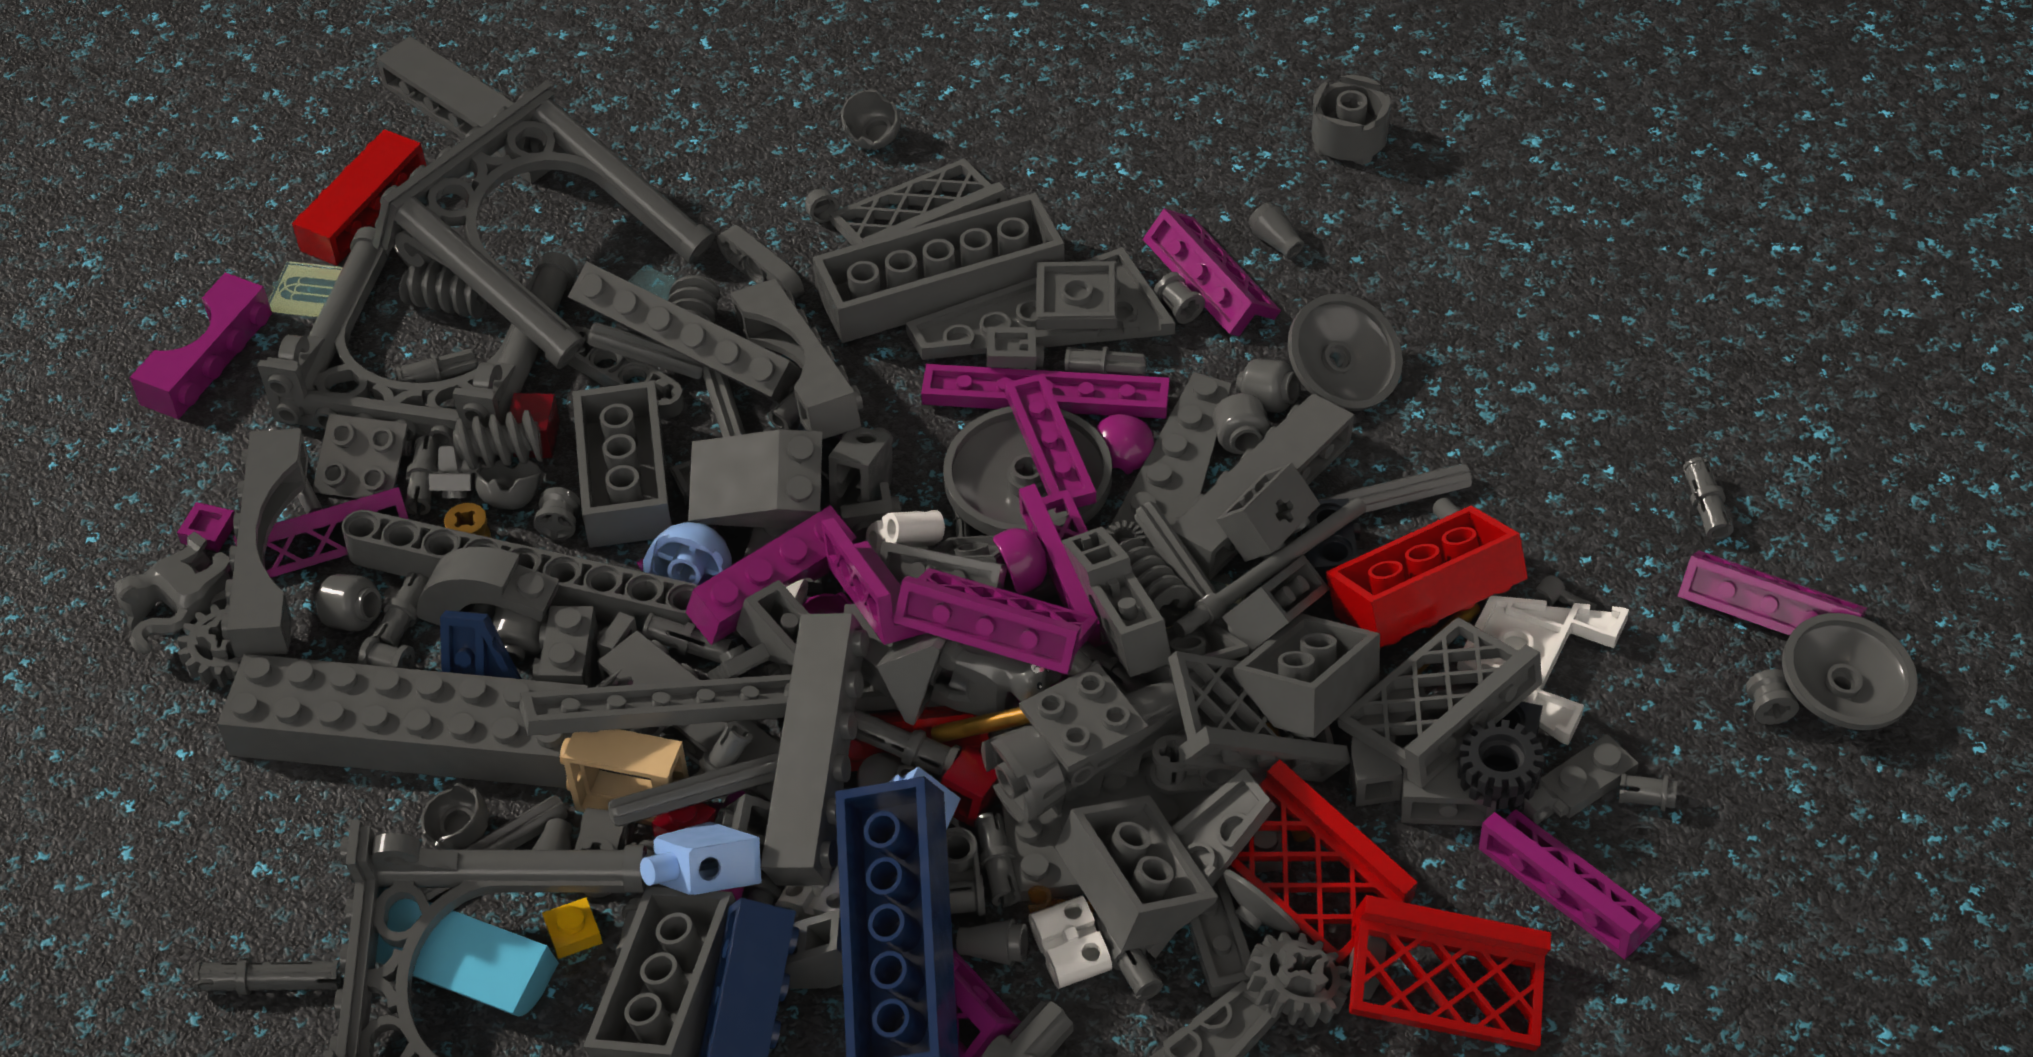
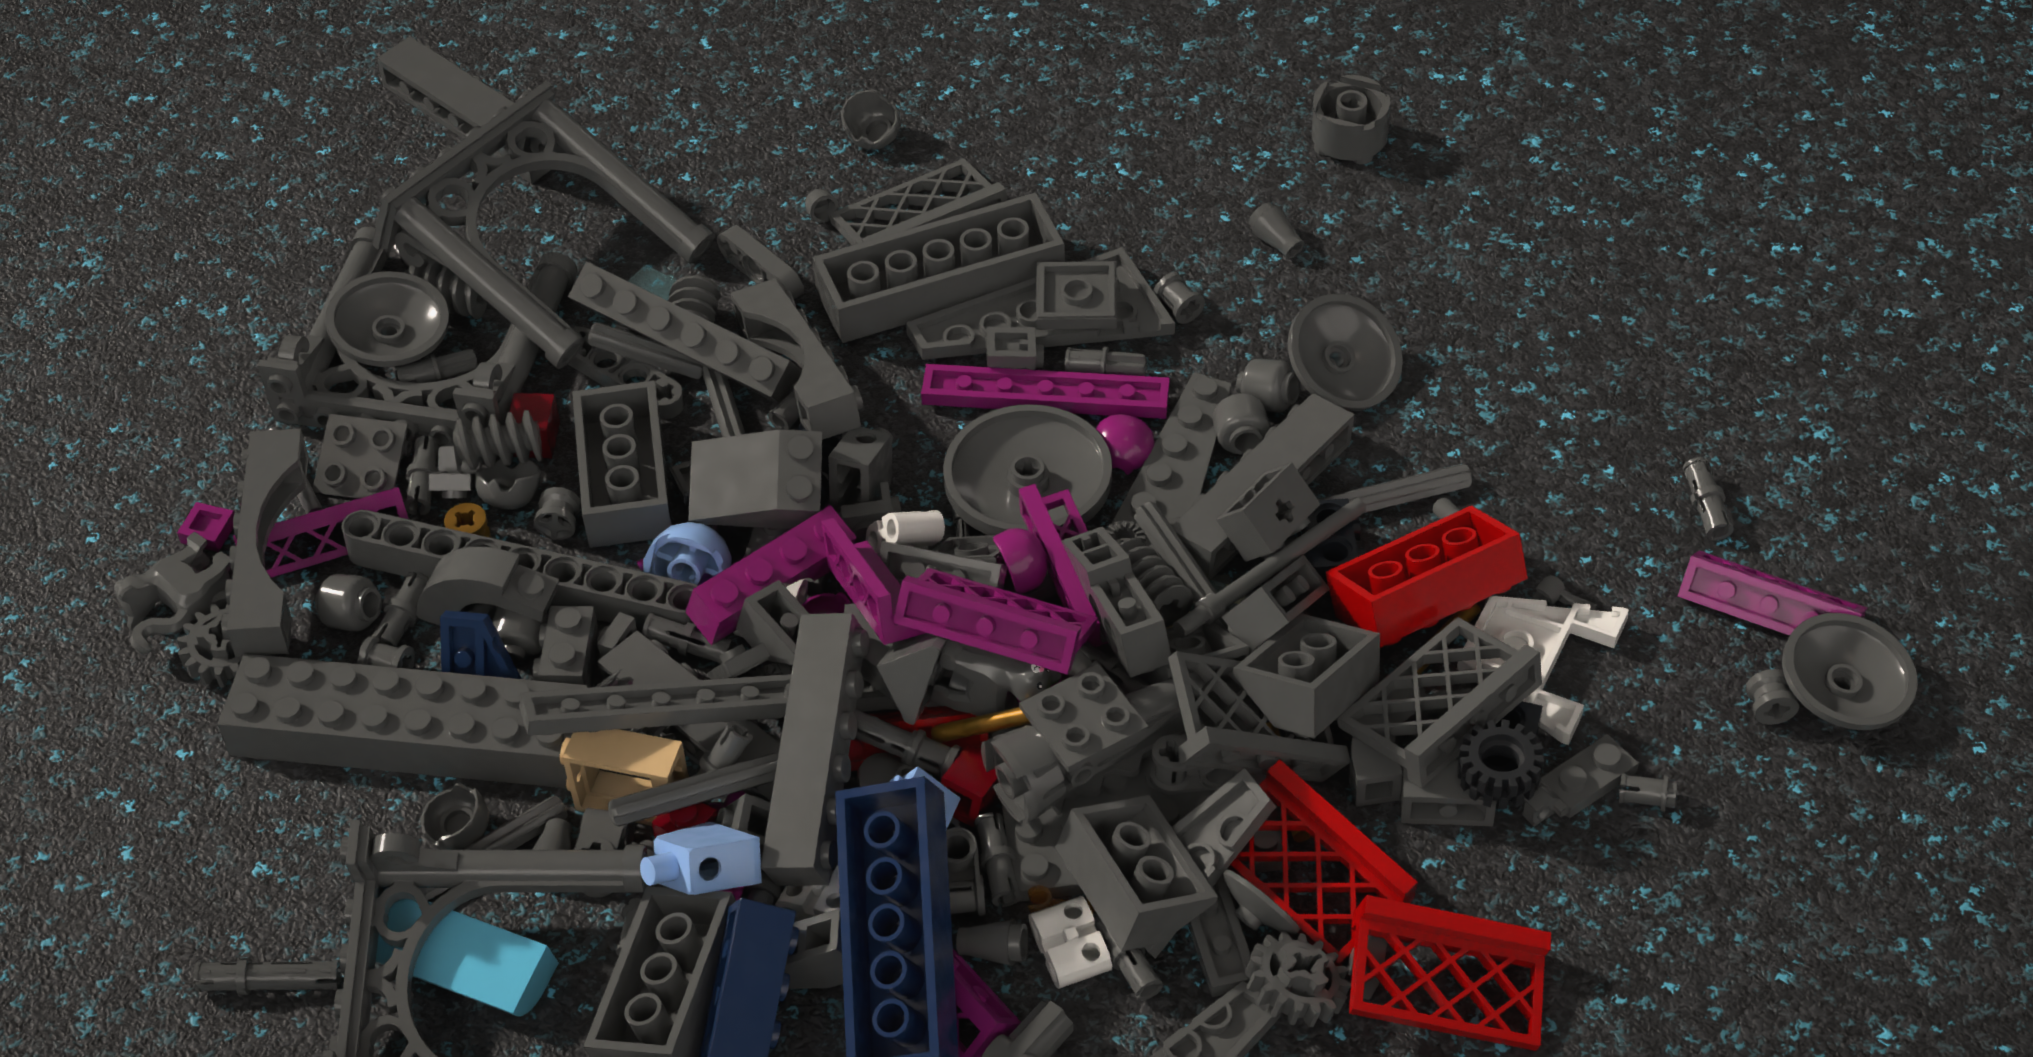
(177, 377): magenta arch -> none
(303, 288): clear light blue piece -> none
(355, 196): red brick -> none
(387, 319): none -> dark grey dish
(572, 928): yellow plate -> none
(1049, 439): magenta plate -> none
(1209, 271): magenta fence -> none
(1533, 859): magenta fence -> none

